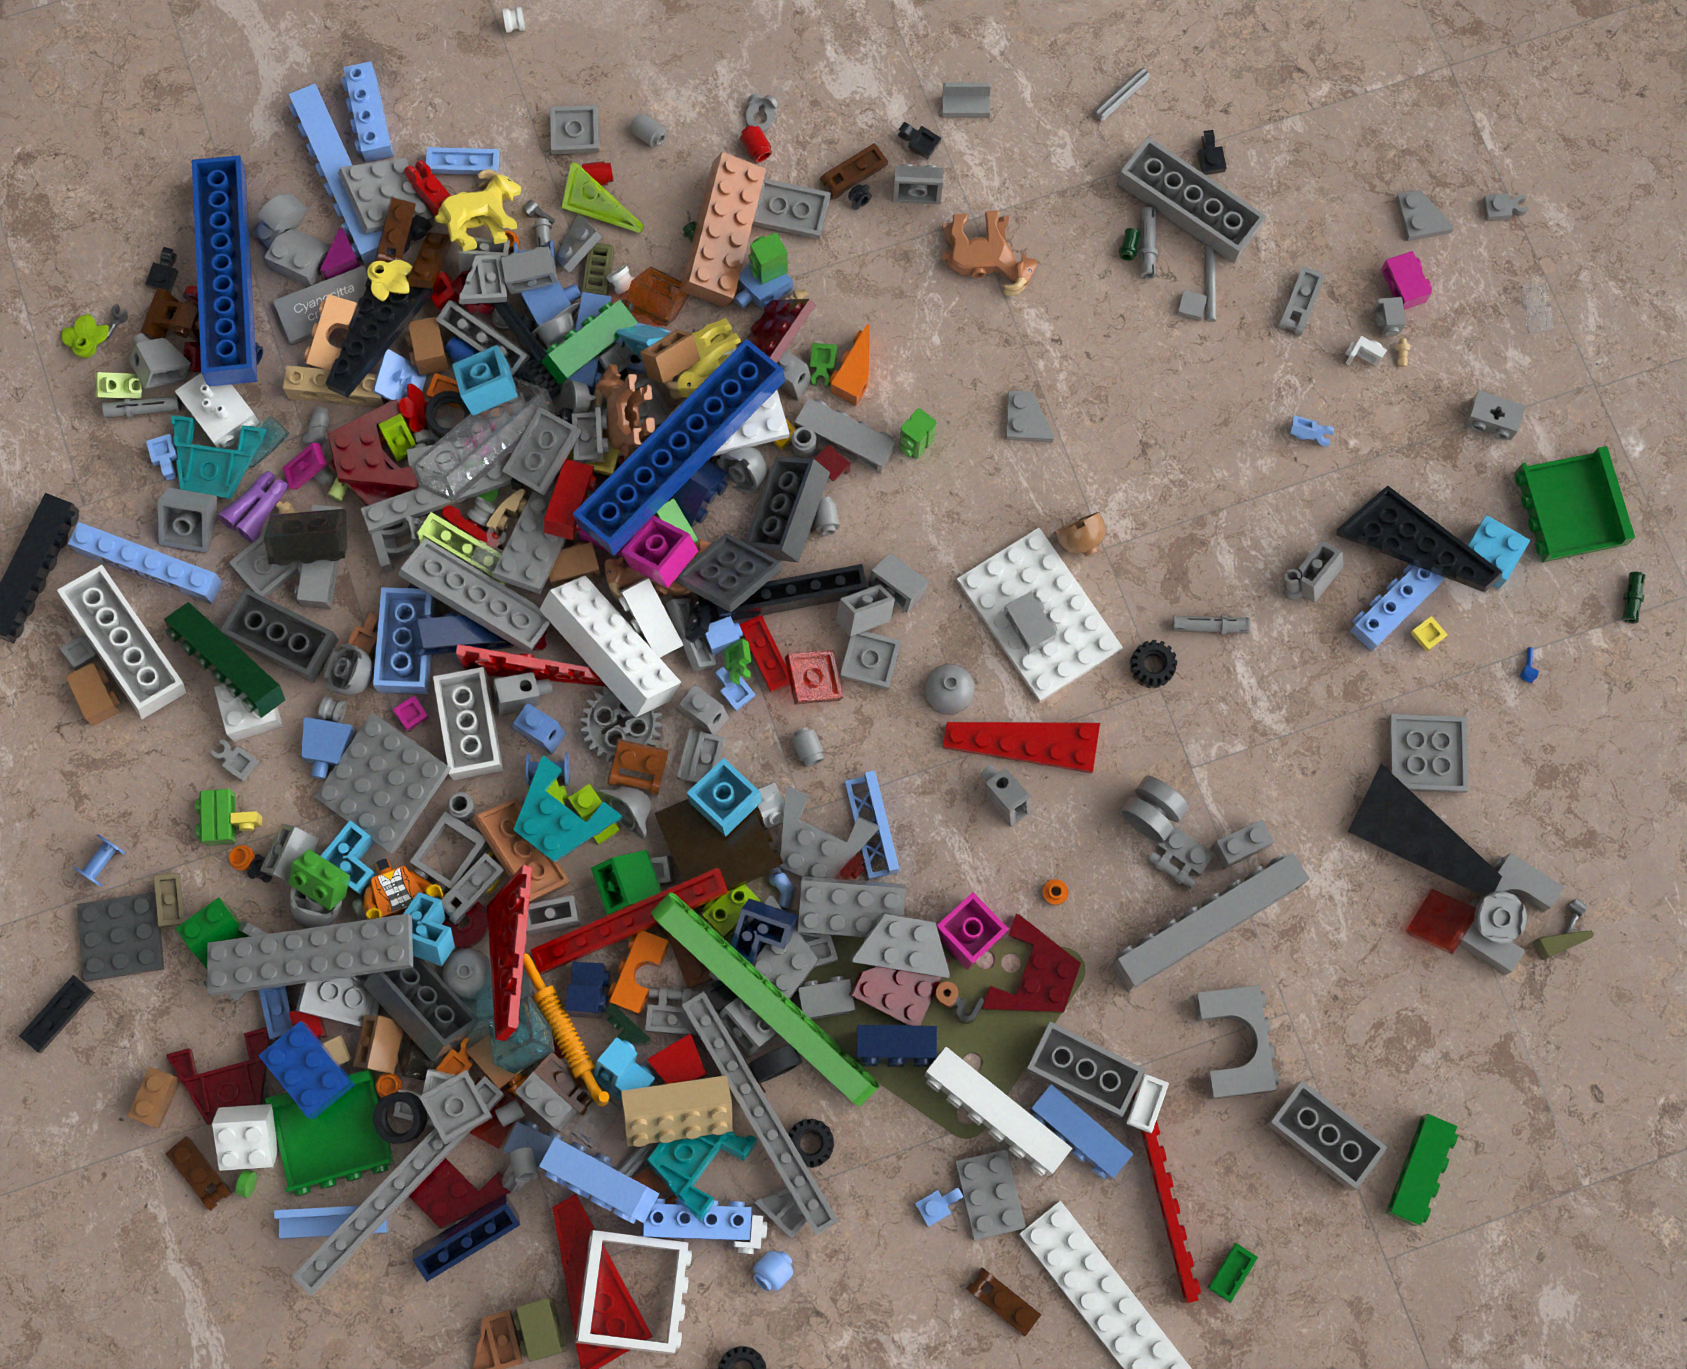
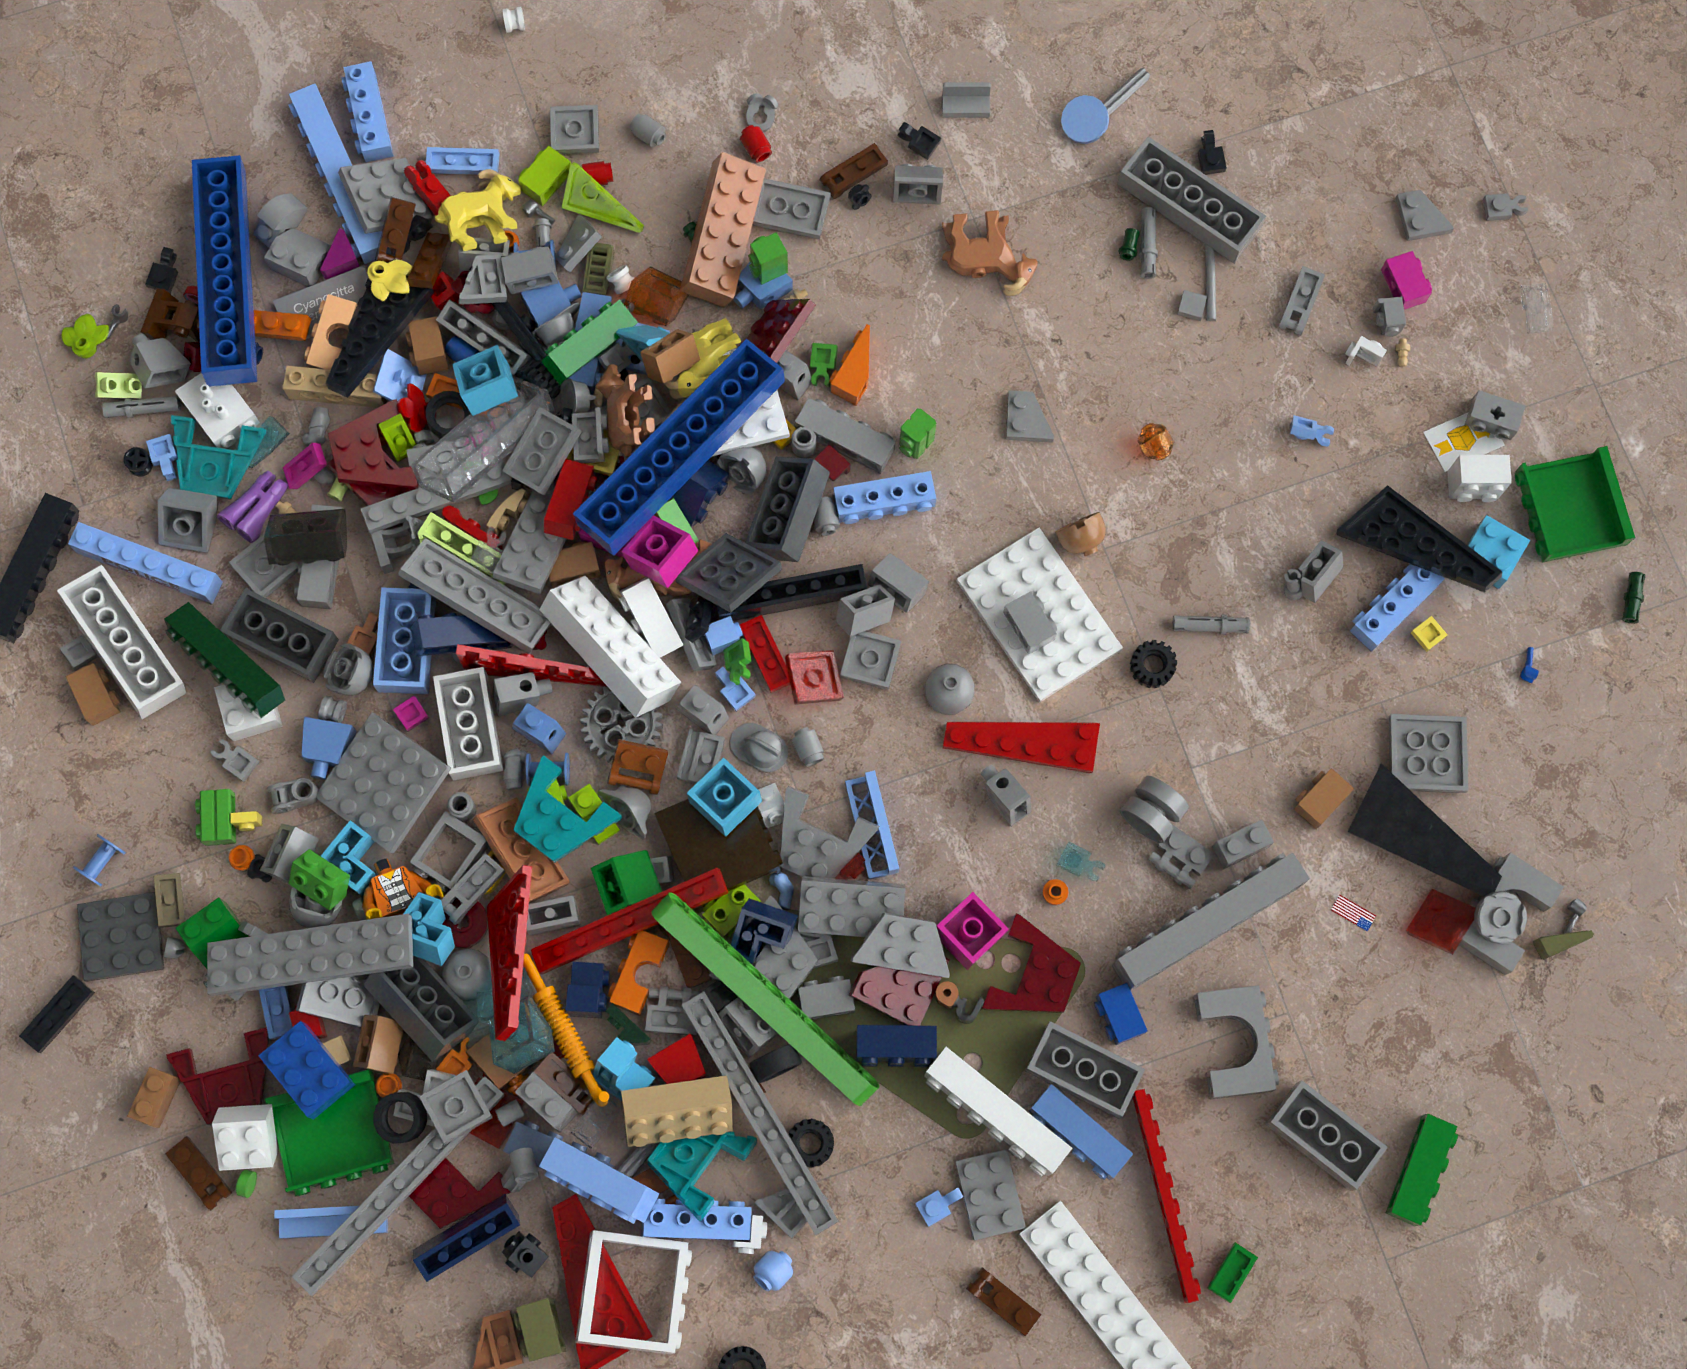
(134, 457): none -> black wheel
(173, 948): none -> light grey hinge
(281, 325): none -> orange plate
(287, 795): none -> light grey piece
(481, 511): light grey wheel -> none
(512, 772): none -> light grey arm
(524, 1253): none -> black brick
(544, 175): none -> lime brick
(759, 747): none -> light grey piece
(885, 497): none -> light blue brick
(1075, 860): none -> clear light blue plate
(1085, 119): none -> light blue tile
(1120, 1014): none -> blue brick
(1147, 1103): white tile -> none
(1155, 441): none -> clear orange head
(1323, 798): none -> medium nougat brick
(1353, 912): none -> sticker
(1457, 439): none -> white sticker
(1479, 477): none -> white brick

